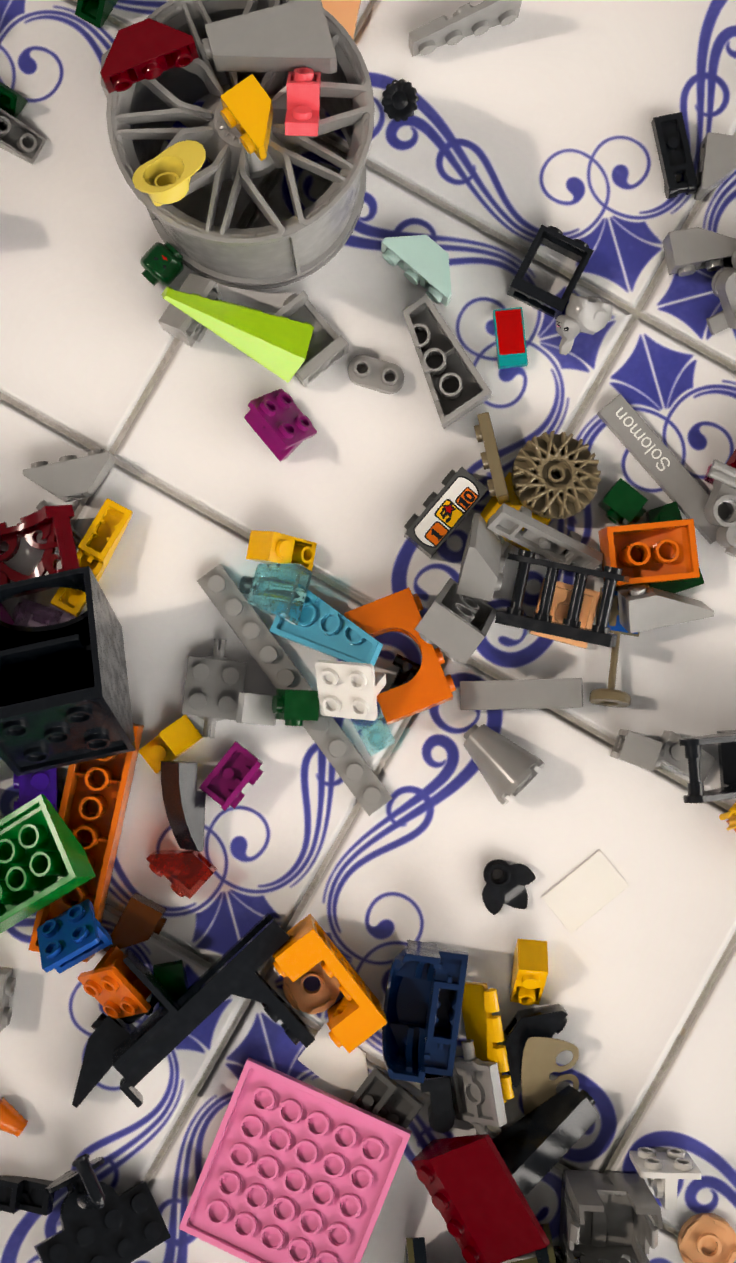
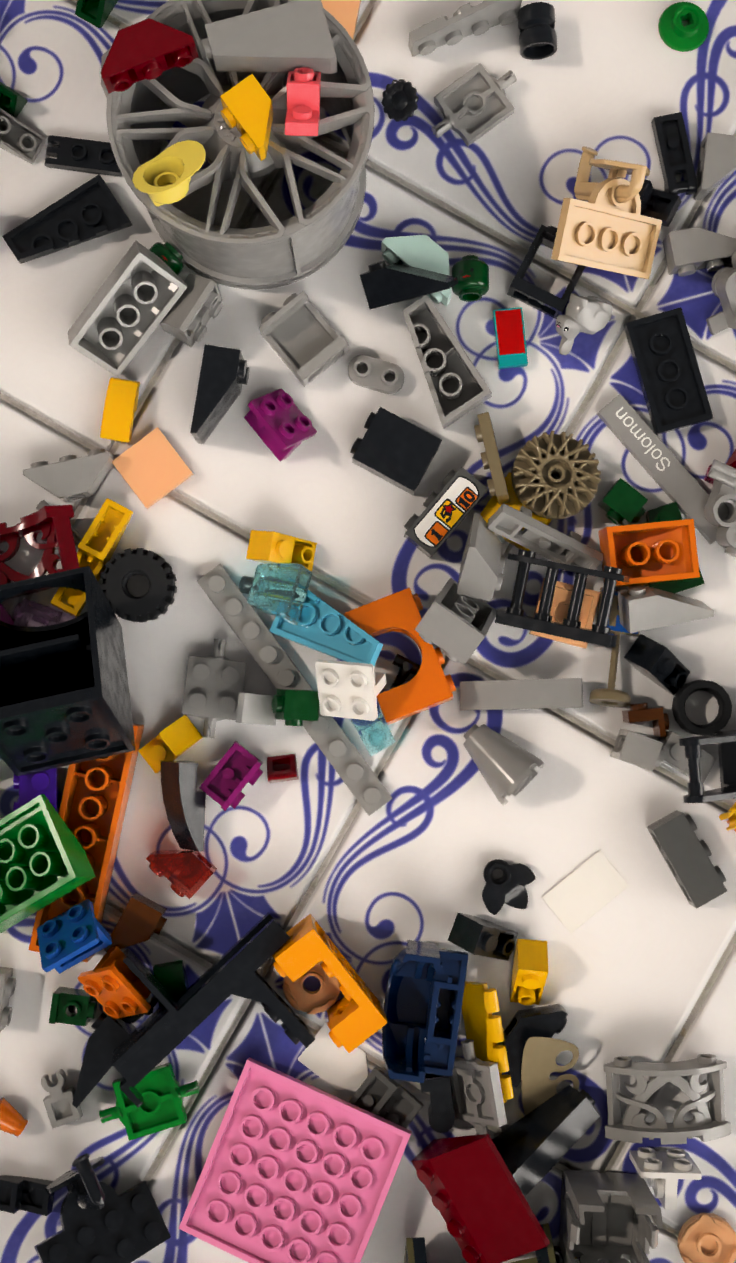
(59, 1102): none -> light grey plate
(69, 996): none -> dark green brick
(74, 219): none -> black wing
(81, 156): none -> black hinge
(119, 409): none -> yellow slope
(126, 309): none -> light grey slope
(152, 468): none -> light nougat tile
(160, 585): none -> black tyre
(161, 1103): none -> green plate
(218, 388): none -> black slope
(266, 338): lime wedge -> none
(282, 768): none -> dark red slope
(395, 450): none -> black brick
(401, 282): none -> black slope
(472, 278): none -> dark green head
(474, 104): none -> light grey plate
(482, 937): none -> black slope
(537, 31): none -> black wheel
(608, 228): none -> tan plate
(640, 712): none -> reddish brown bracket
(657, 664): none -> black slope
(658, 203): none -> black bracket
(668, 371): none -> black plate
(683, 37): none -> green piece
(688, 858): none -> dark grey brick
(706, 1122): none -> light grey fence
(719, 693): none -> black tyre

